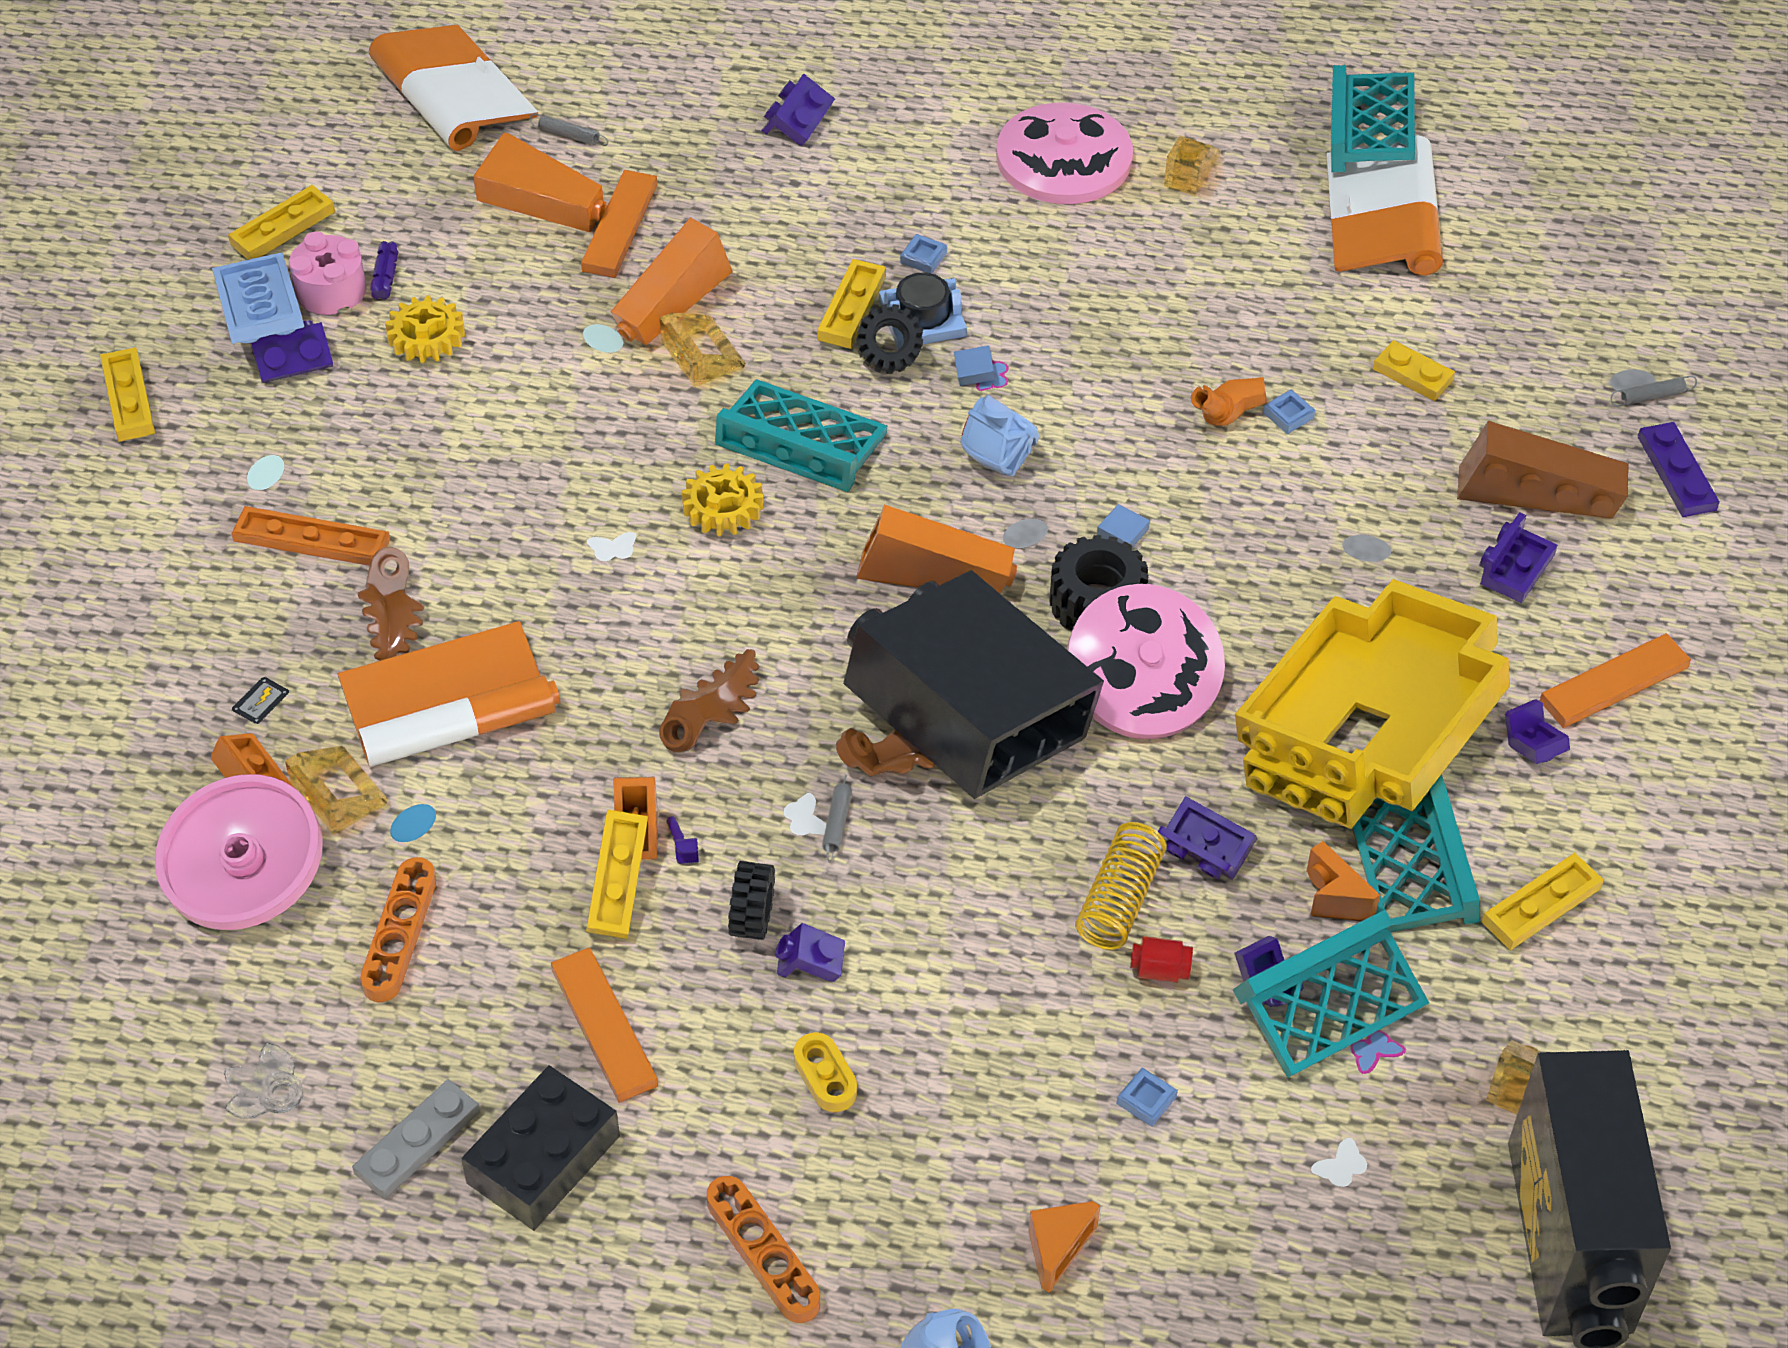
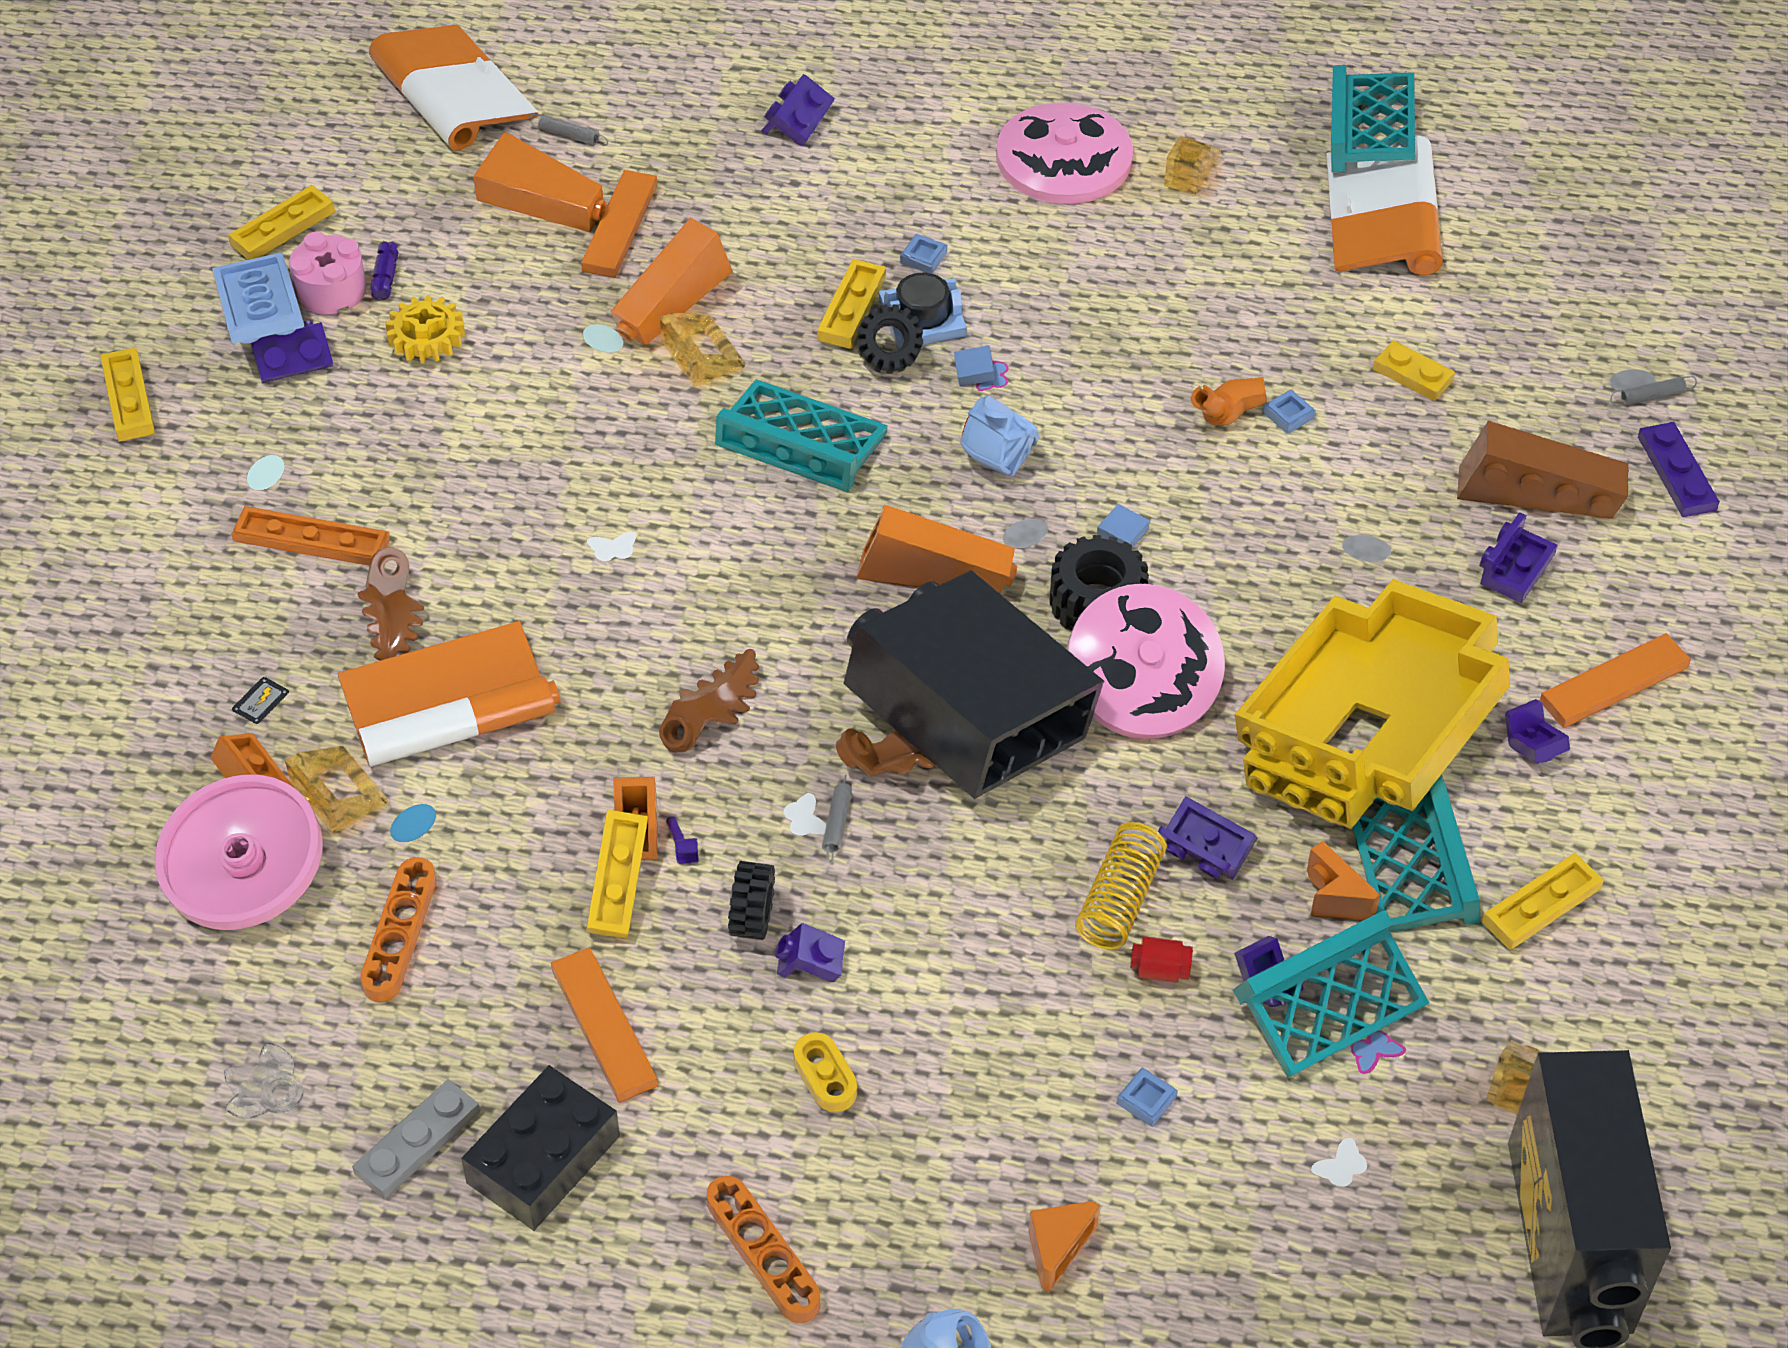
(722, 499): yellow gear -> none

